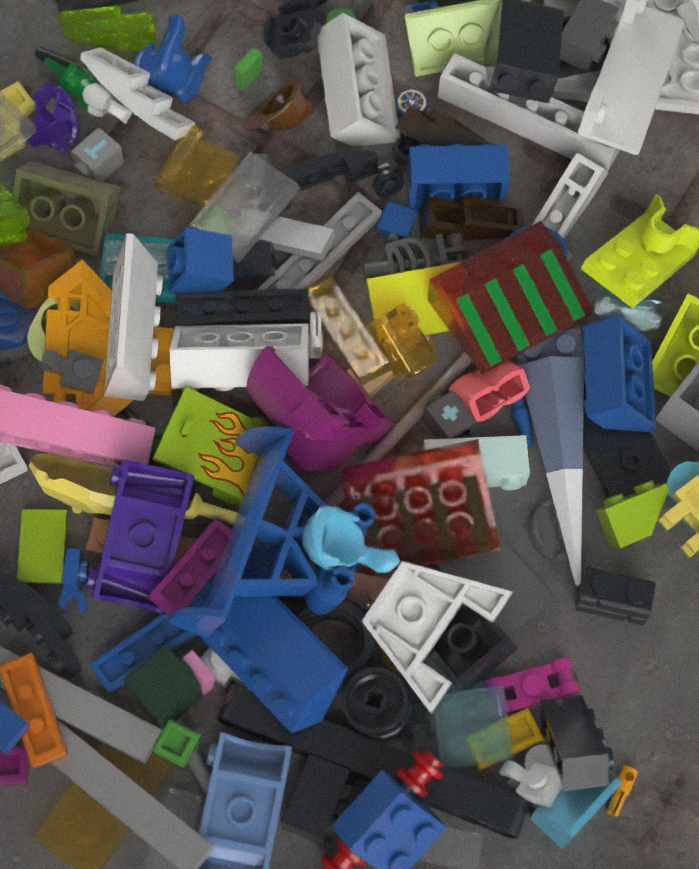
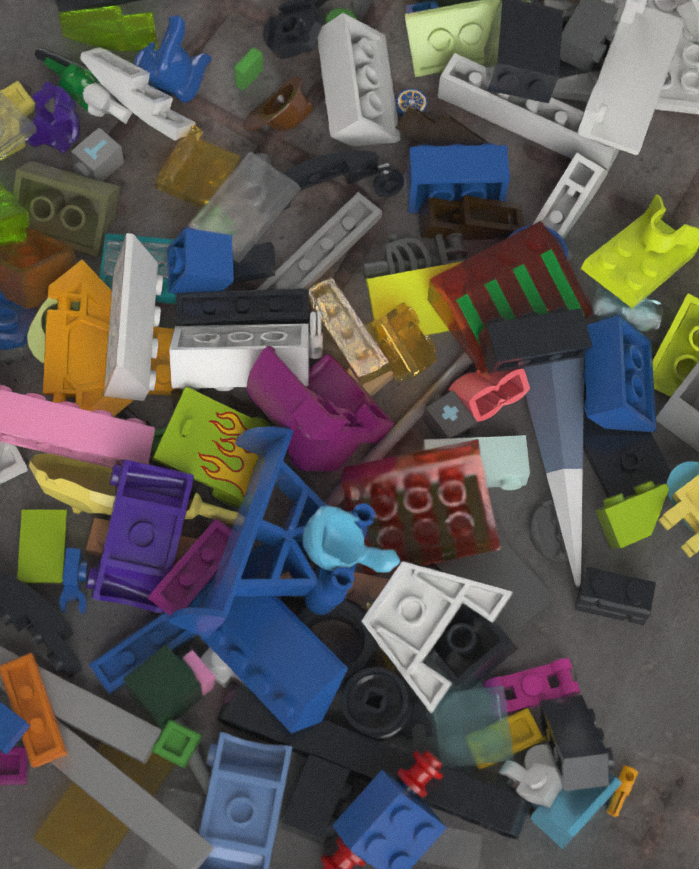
(77, 371): dark grey plate -> none
(299, 237): light grey tile -> none
(397, 220): blue tile -> none
(402, 146): black plate -> none
(521, 418): blue piece -> none
(534, 339): none -> black brick

